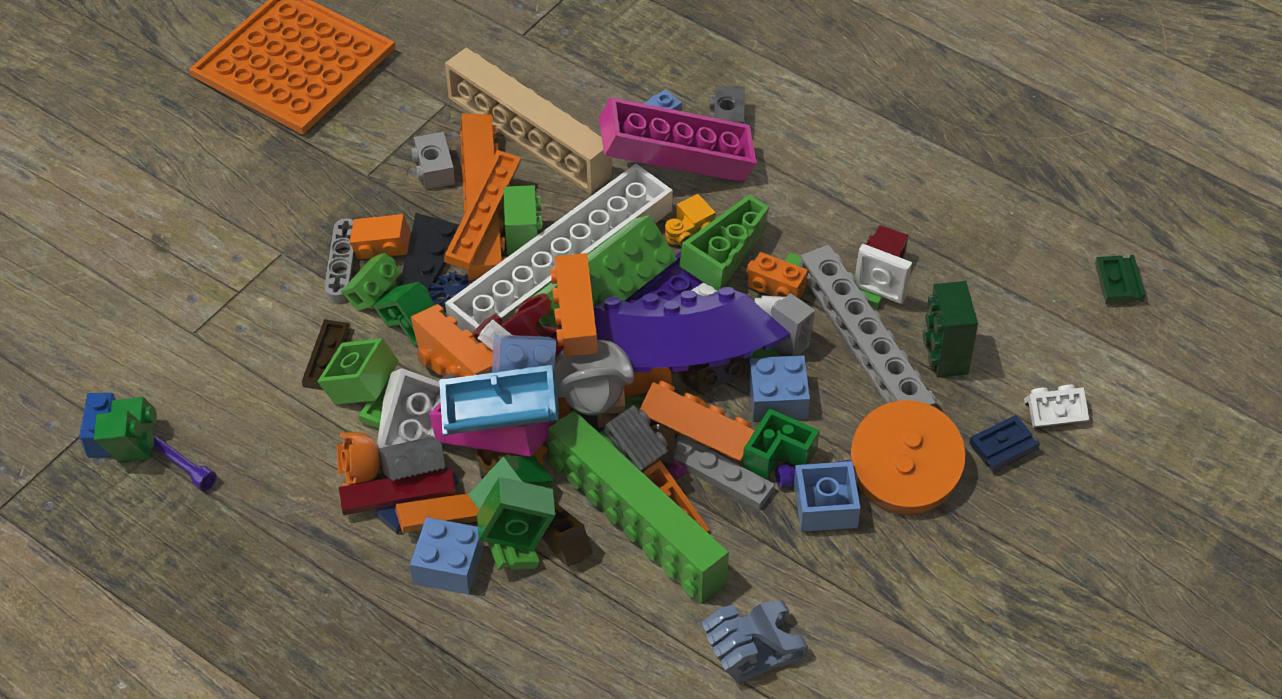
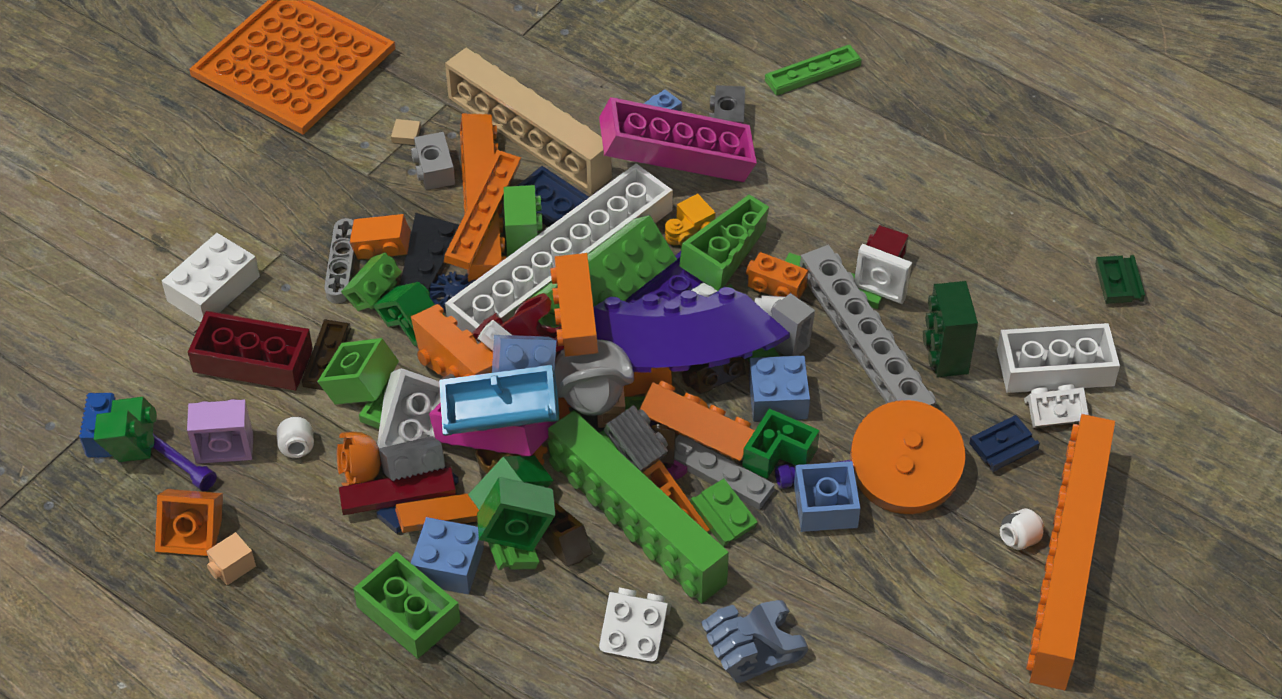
(187, 521): none -> orange slope
(210, 277): none -> white brick
(220, 431): none -> lavender brick
(230, 559): none -> light nougat brick
(250, 350): none -> dark red brick
(295, 437): none -> white head
(405, 131): none -> tan tile
(407, 605): none -> bright green brick
(556, 195): none -> dark blue tile
(634, 624): none -> white bracket
(723, 512): none -> bright green plate
(812, 69): none -> bright green tile
(1021, 529): none -> white head
(1058, 357): none -> white brick
(1070, 553): none -> orange brick

